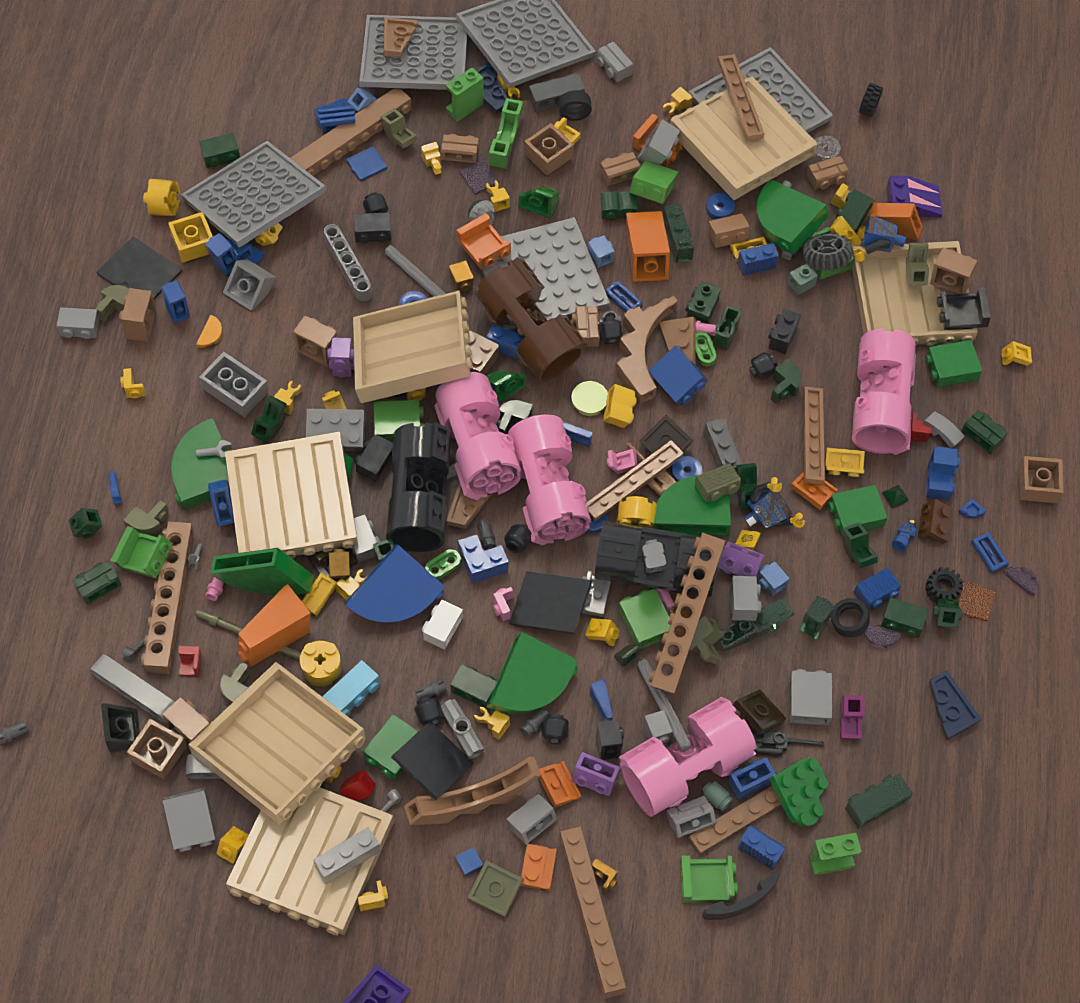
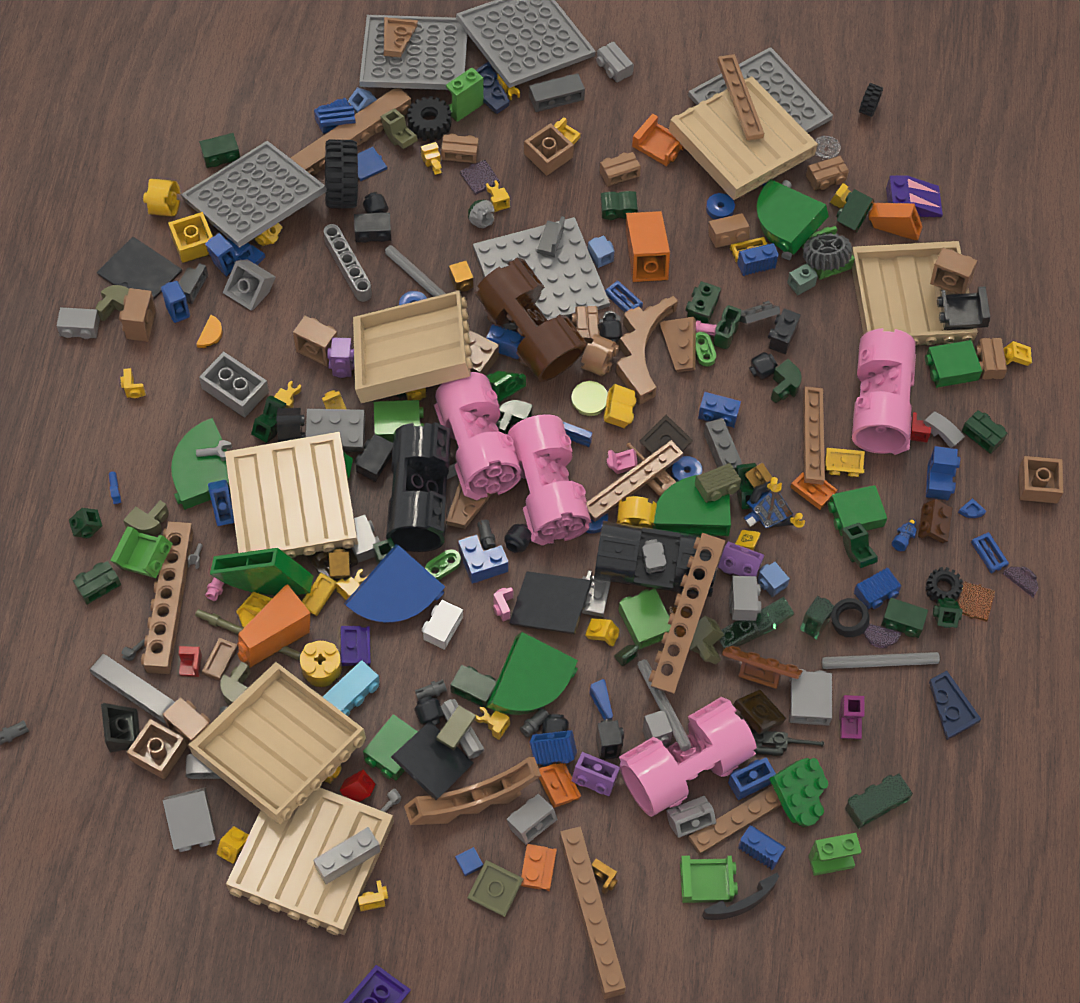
(192, 281): none -> dark grey panel
(219, 659): none -> medium nougat tile
(252, 607): none -> yellow slope
(290, 424): none -> black brick
(341, 173): none -> black tyre
(354, 645): none -> dark purple plate
(429, 128): none -> black tyre
(456, 727): none -> tile
(483, 242): orange panel -> none
(503, 144): bright green arch -> none
(540, 201): green slope -> none
(551, 237): none -> panel
(553, 747): none -> blue brick
(575, 113): black tyre -> none
(599, 355): none -> medium nougat brick
(653, 182): bright green brick -> none
(659, 143): light grey slope -> none
(665, 598): bright pink pin -> none
(678, 233): clear green brick -> none
(678, 376): blue brick -> none
(679, 100): yellow piece -> none
(717, 795): sand green brick -> none
(718, 407): none -> blue brick
(758, 475): none -> pearl gold bracket
(759, 312): none -> dark grey plate
(759, 669): none -> dark orange bracket
(843, 228): yellow plate -> none
(878, 236): torso -> none
(880, 660): none -> light grey axle
(895, 496): dark green slope -> none
(916, 264): olive brick -> none
(991, 358): none -> medium nougat brick

